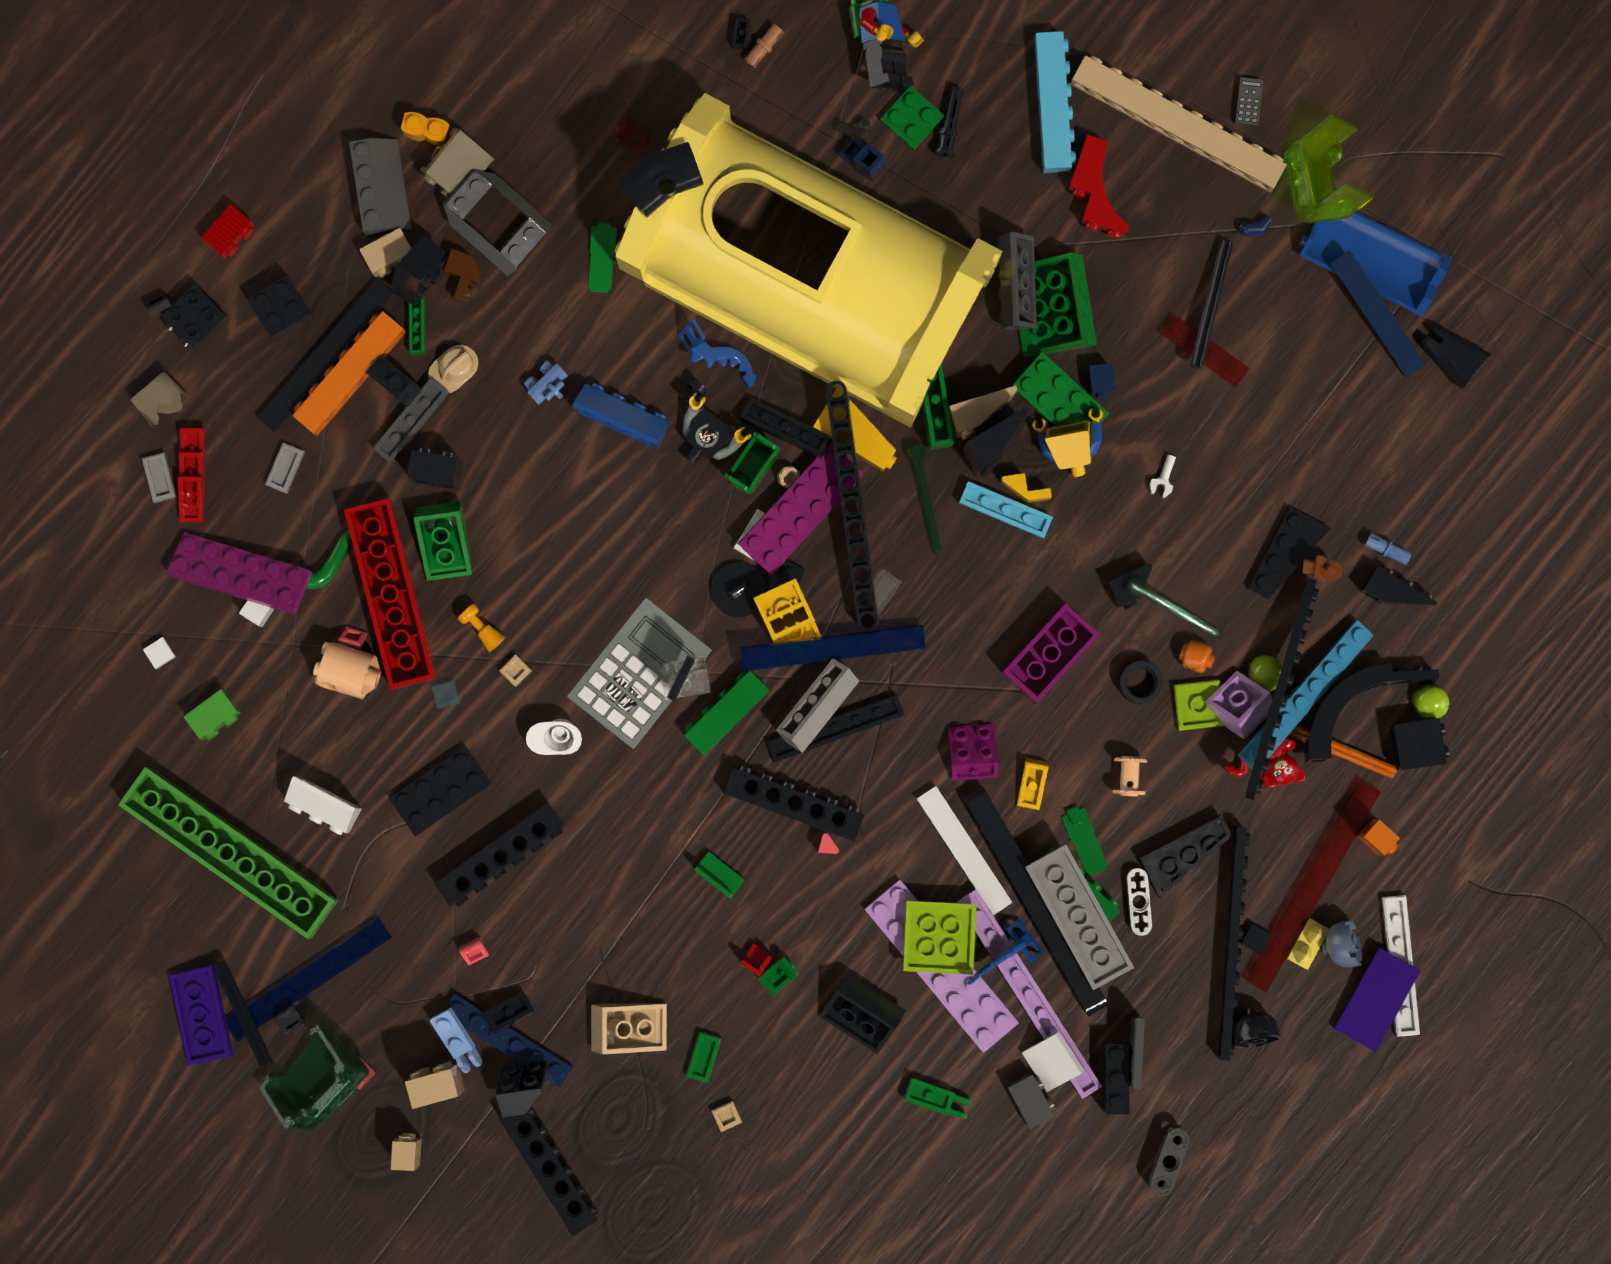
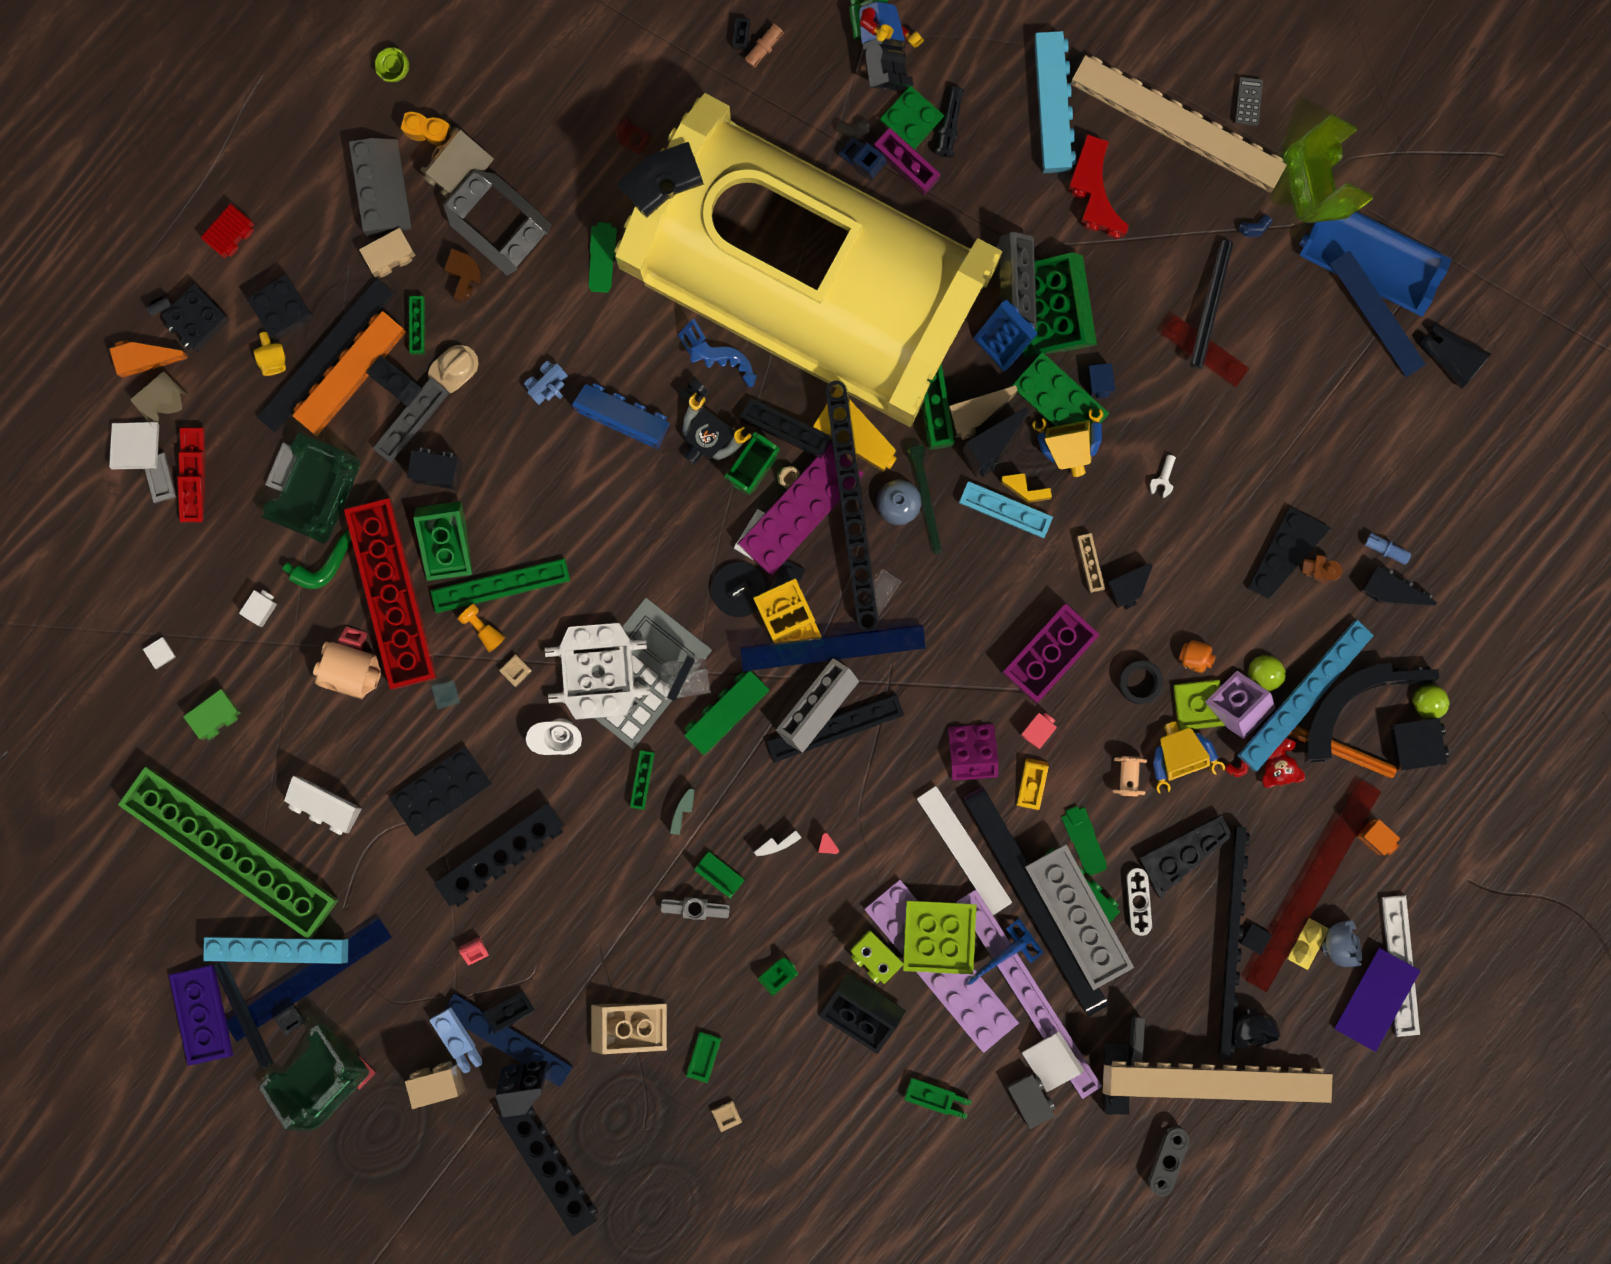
(134, 445): none -> white tile
(136, 357): none -> orange slope
(239, 573): magenta plate -> none
(270, 356): none -> yellow piece
(276, 950): none -> medium azure brick
(314, 489): none -> clear green windscreen
(392, 64): none -> lime hair
(406, 1152): tan brick -> none
(418, 270): black brick -> none
(500, 585): none -> green tile
(579, 677): none -> white piece
(642, 780): none -> green piece
(682, 907): none -> light grey axle
(685, 805): none -> sand green slope
(736, 789): black brick -> none
(756, 959): red panel -> none
(772, 847): none -> white slope
(876, 957): none -> lime piece
(898, 502): none -> sand blue cylinder
(907, 162): none -> magenta brick
(1005, 335): none -> blue plate
(1039, 730): none -> coral brick
(1090, 563): none -> tan piece
(1137, 588): clear green piece -> none
(1182, 754): none -> yellow torso
(1214, 1083): none -> tan brick
(1280, 699): black plate -> none

